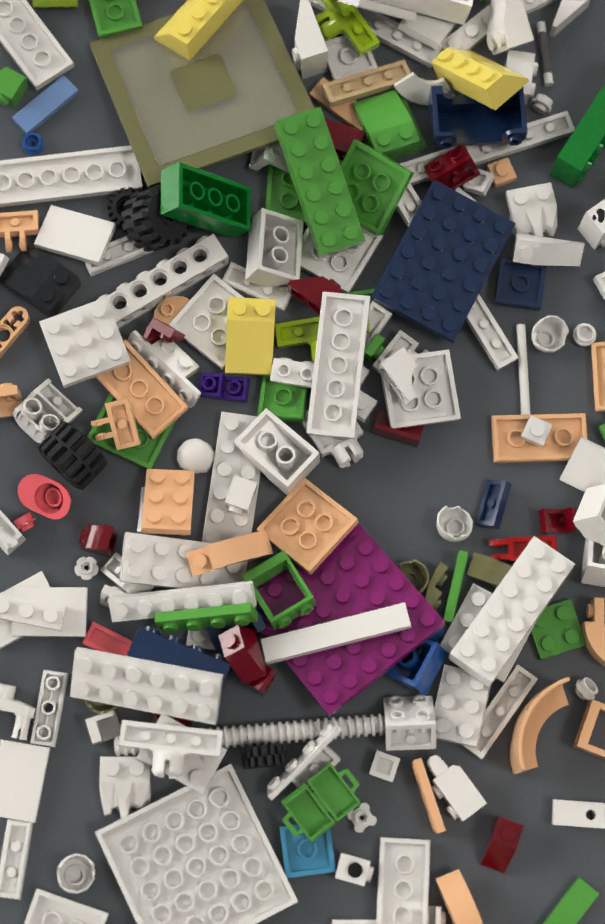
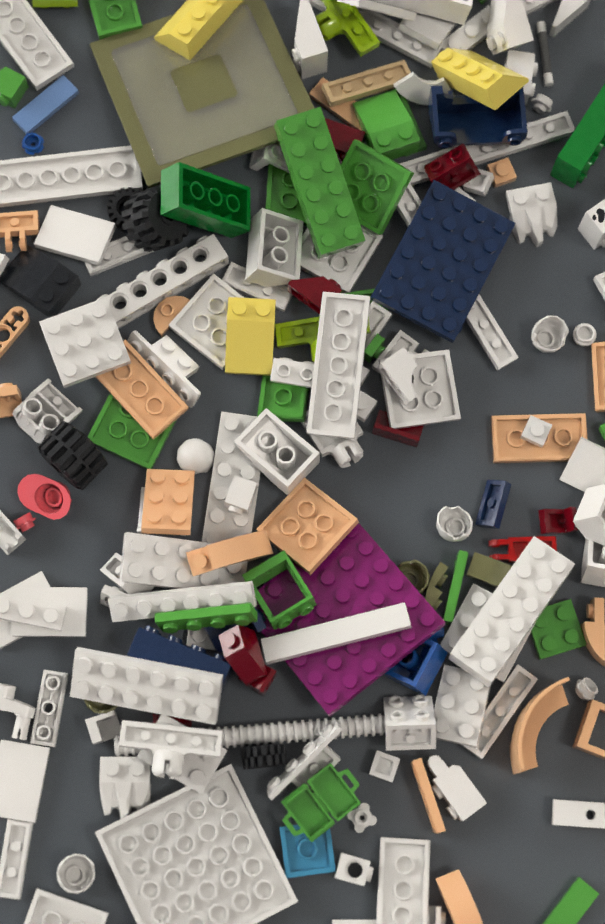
(86, 574): white plate -> none
(99, 539): dark red arch -> none
(106, 640): coral tile -> none
(122, 424): light nougat hinge -> none
(157, 329): bracket -> none
(224, 388): dark purple slope -> none
(345, 60): white plate -> none
(502, 844): dark red slope -> none
(520, 284): dark blue plate -> none
(523, 369): white bar -> none
(546, 251): white slope -> none

